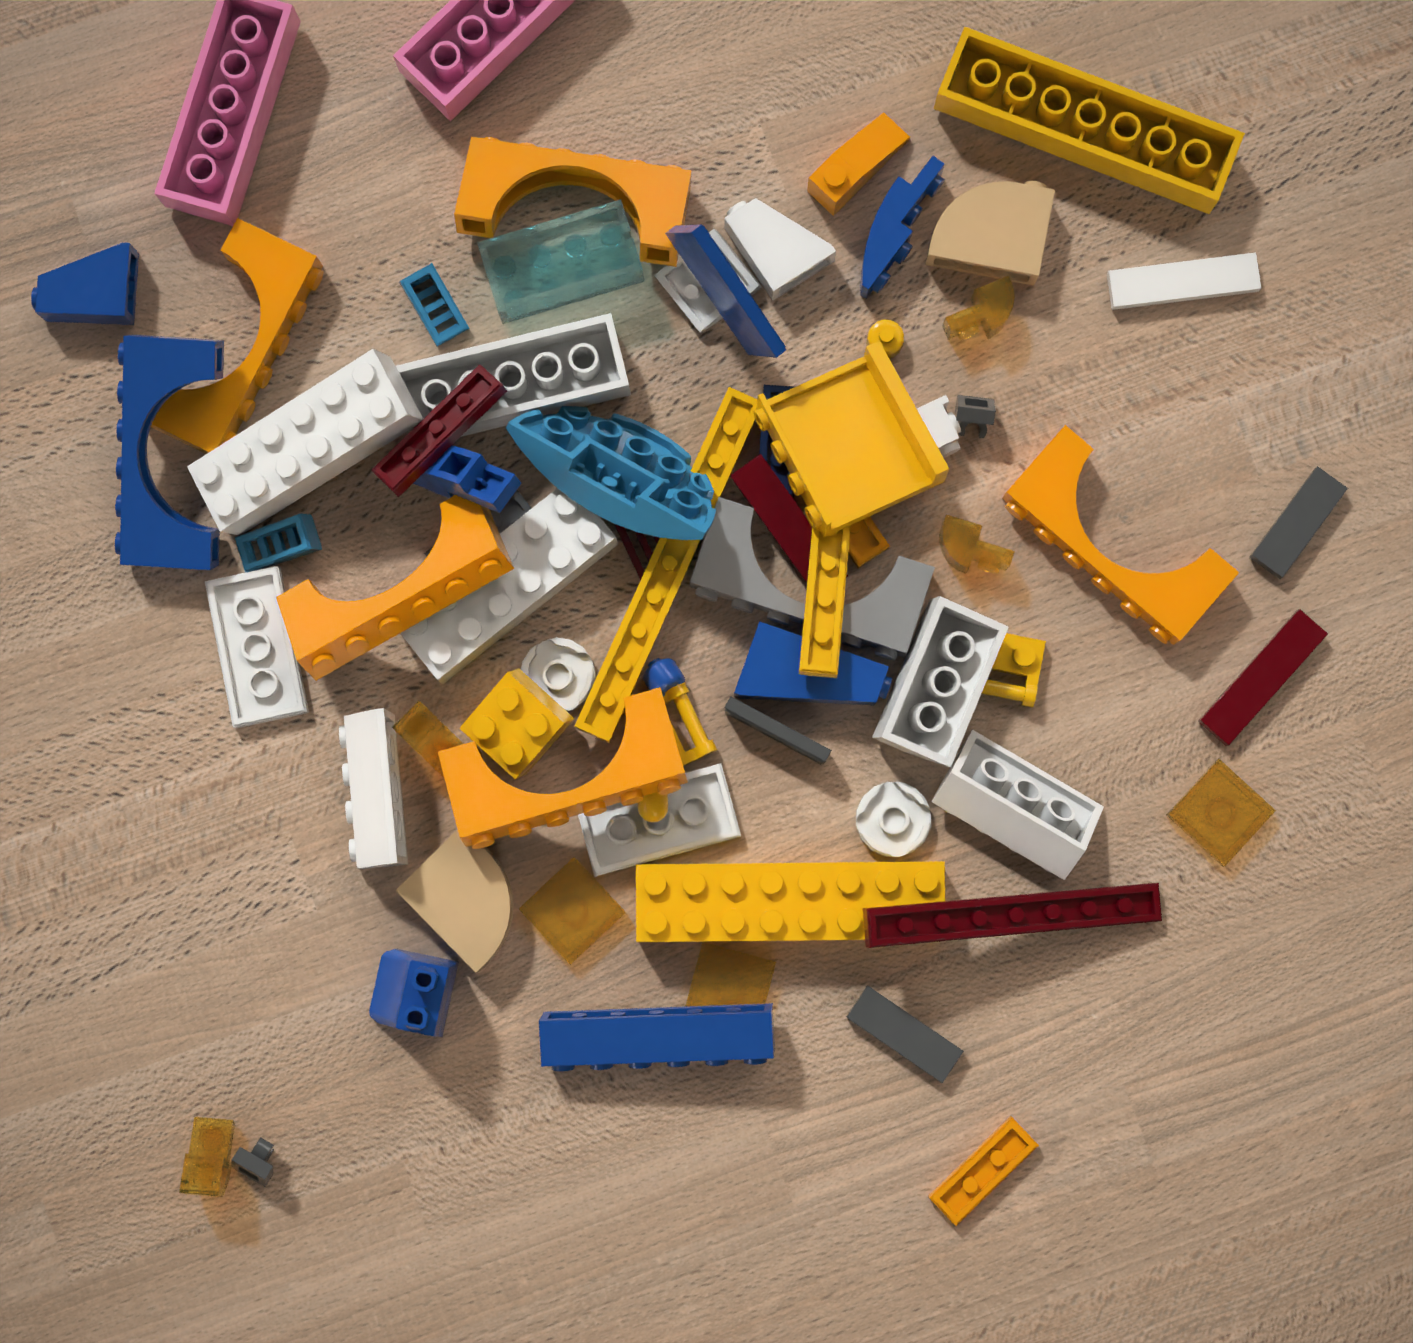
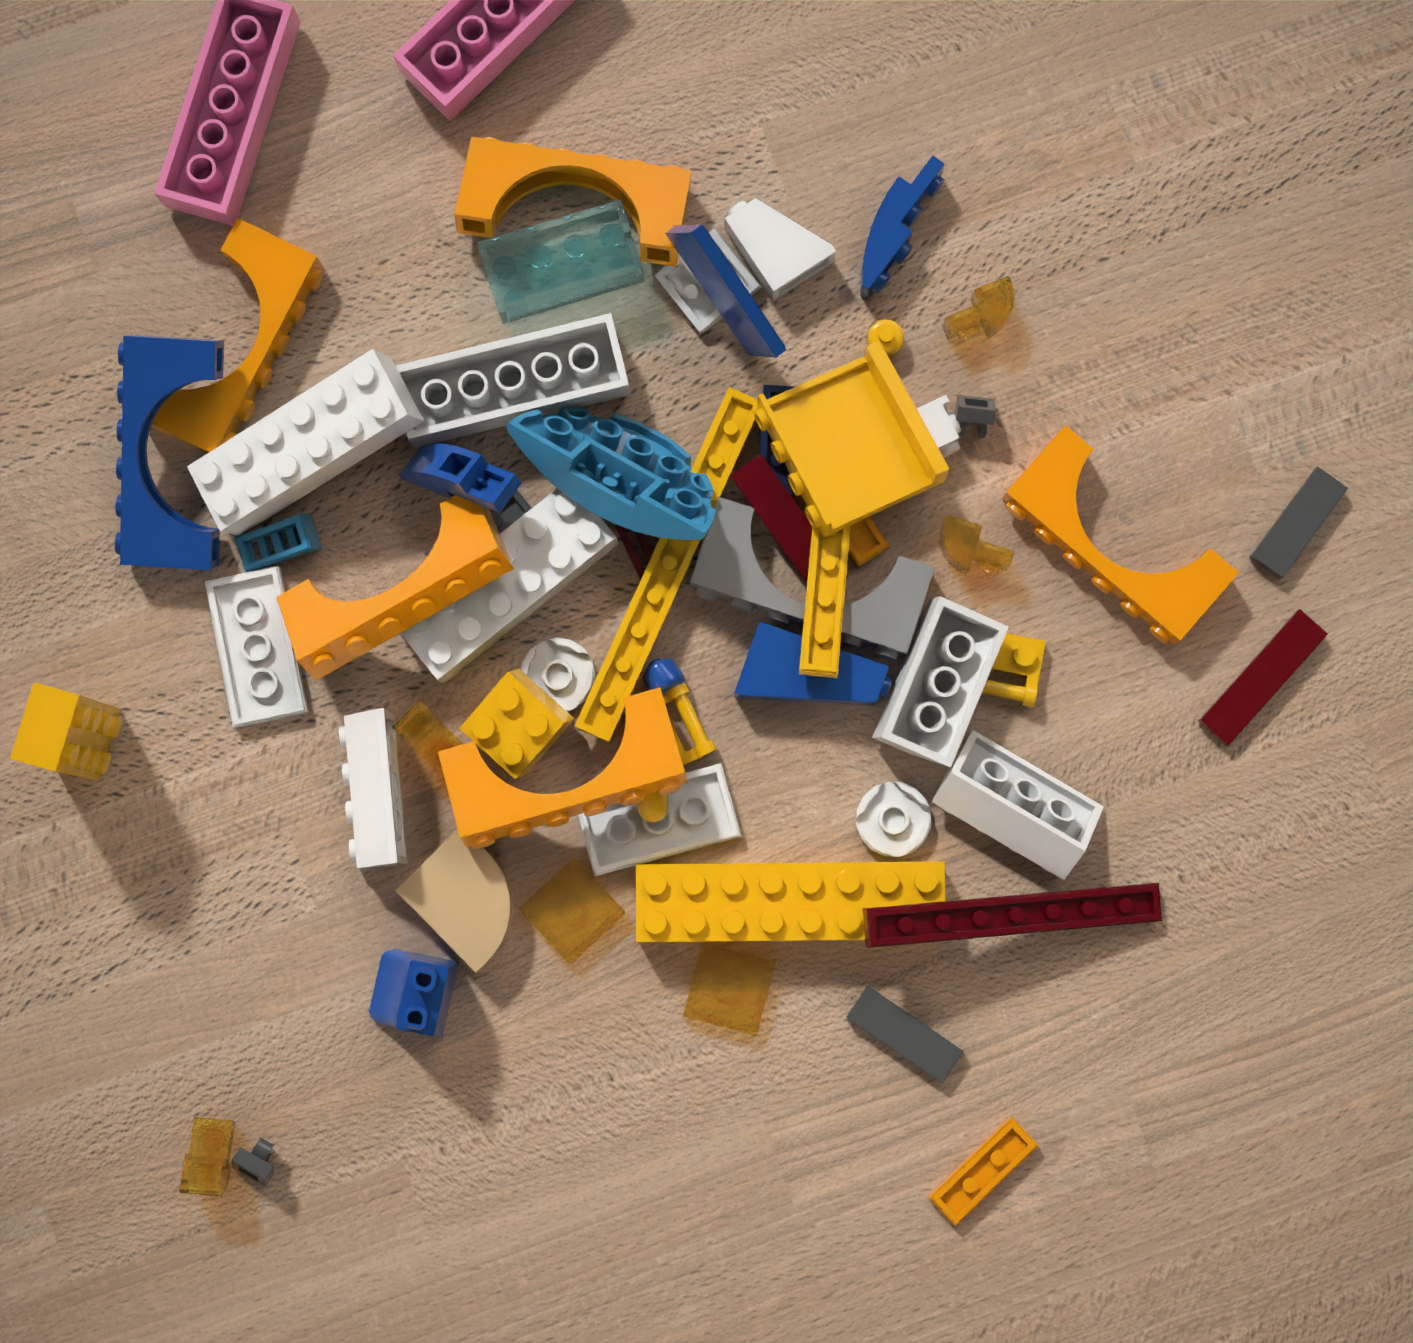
(66, 733): none -> yellow brick
(91, 289): blue slope -> none
(419, 277): dark azure slope -> none
(439, 430): dark red tile -> none
(657, 1036): blue brick -> none
(776, 731): dark grey tile -> none
(856, 163): light orange slope -> none
(994, 231): tan brick -> none
(1088, 120): yellow brick -> none
(1183, 281): white tile -> none
(1220, 812): clear yellow tile -> none

